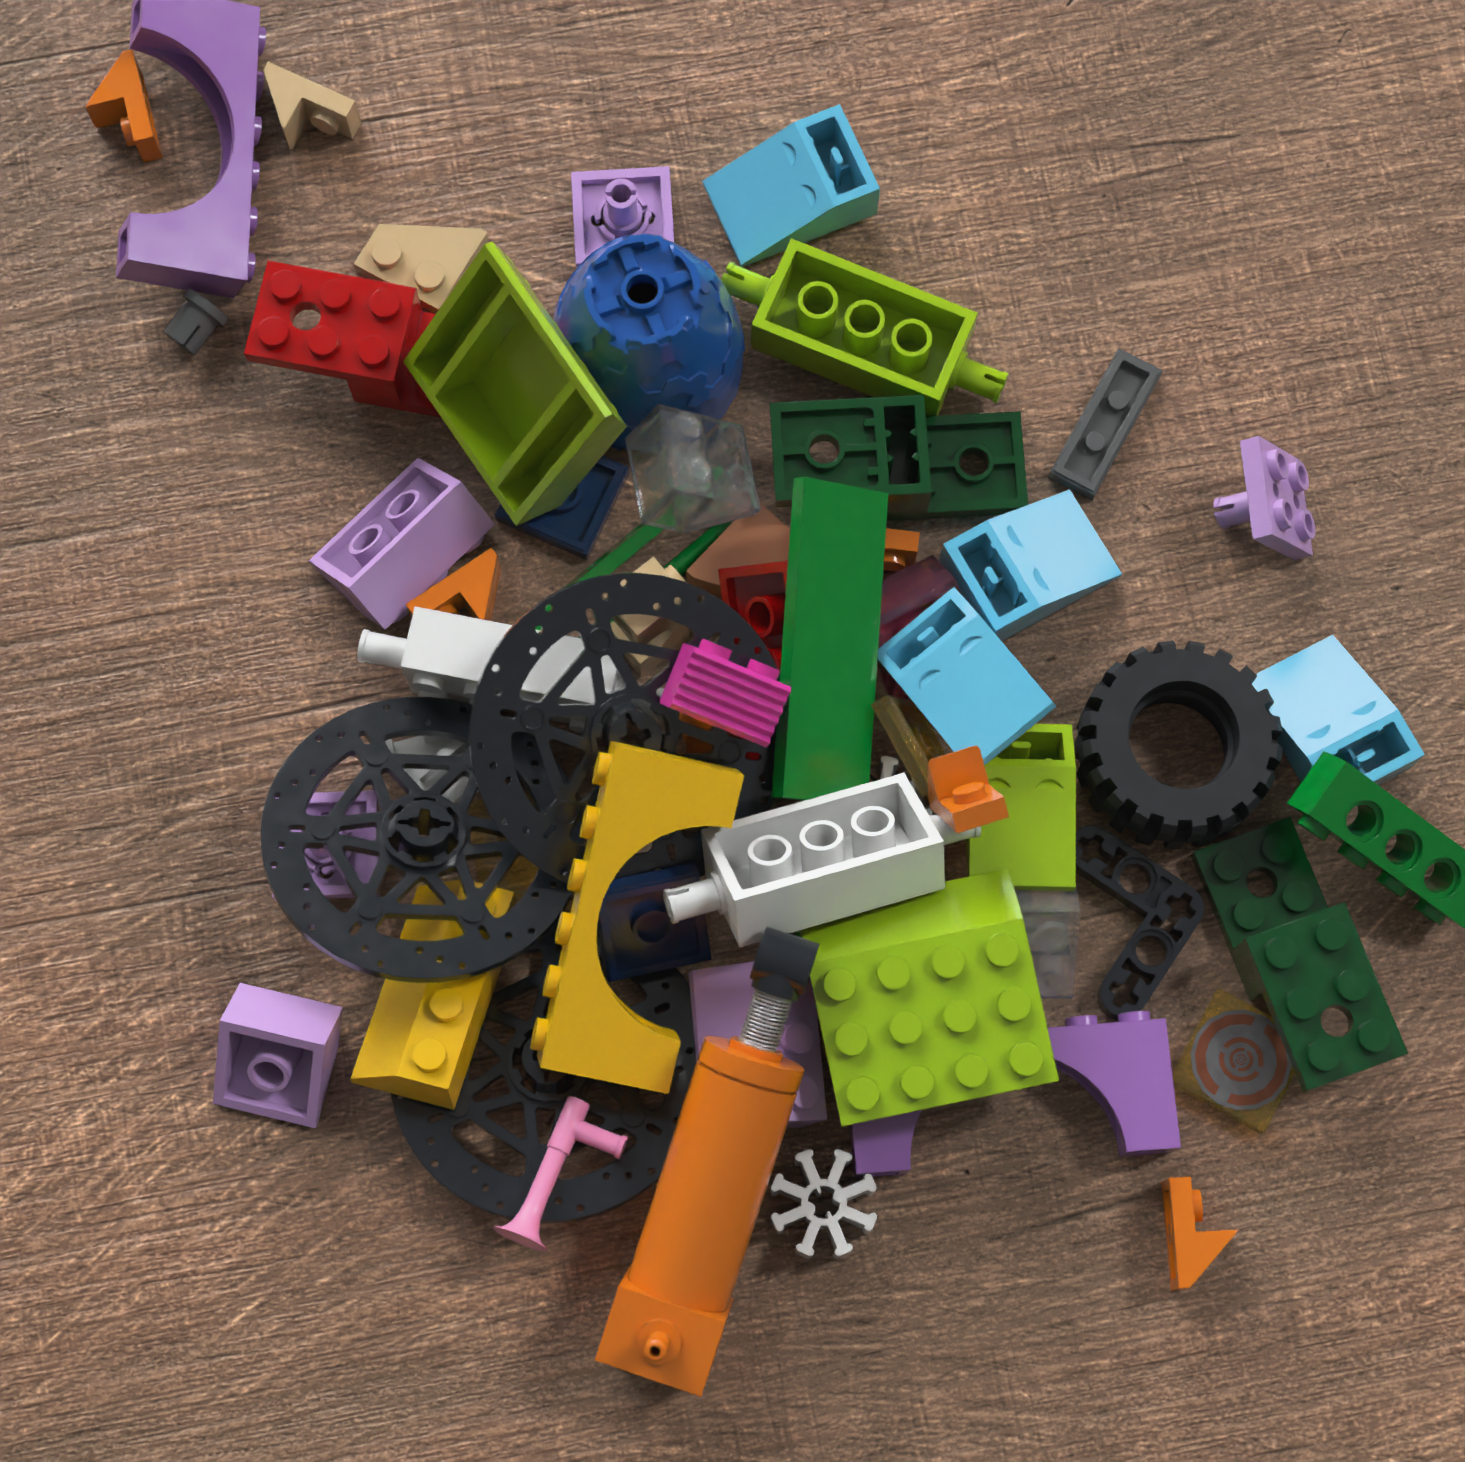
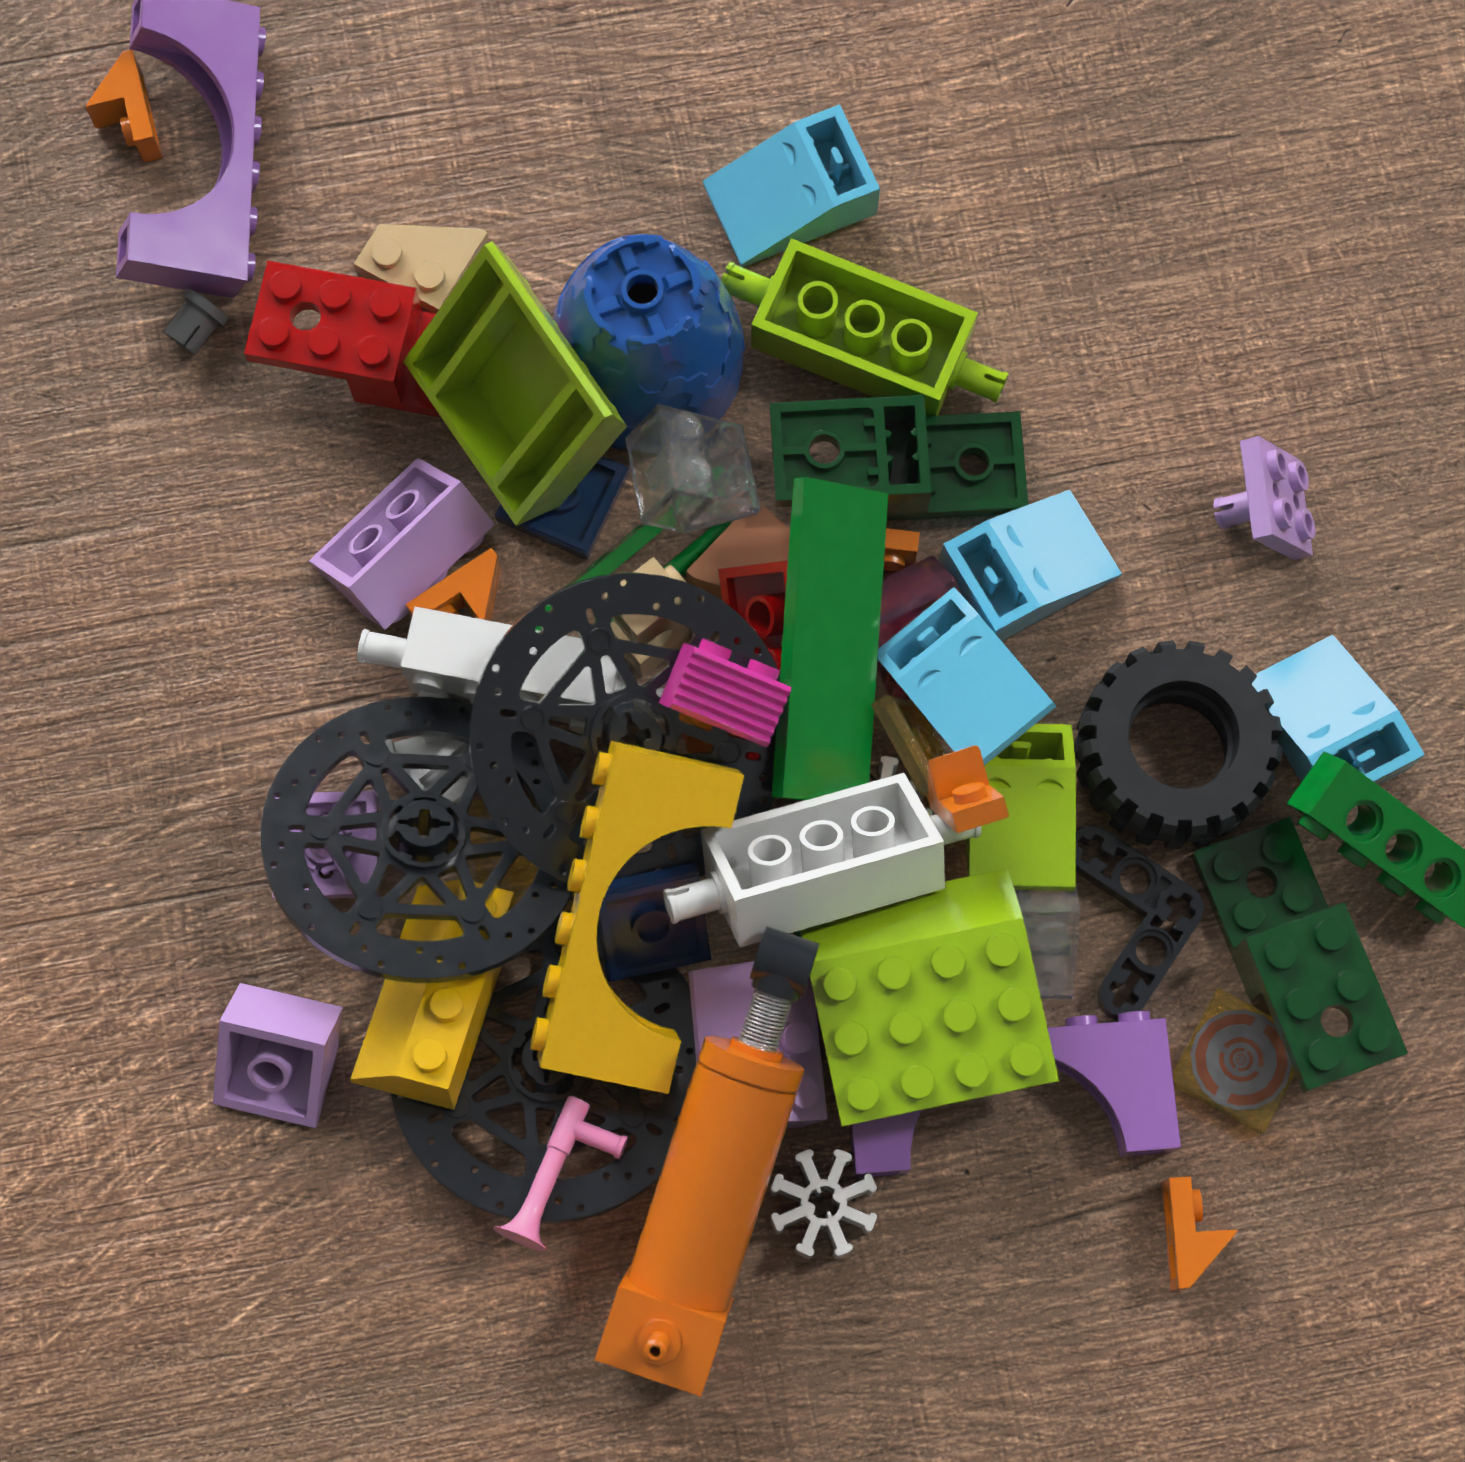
(303, 100): tan slope -> none
(621, 200): lavender plate -> none
(1105, 424): dark grey tile -> none

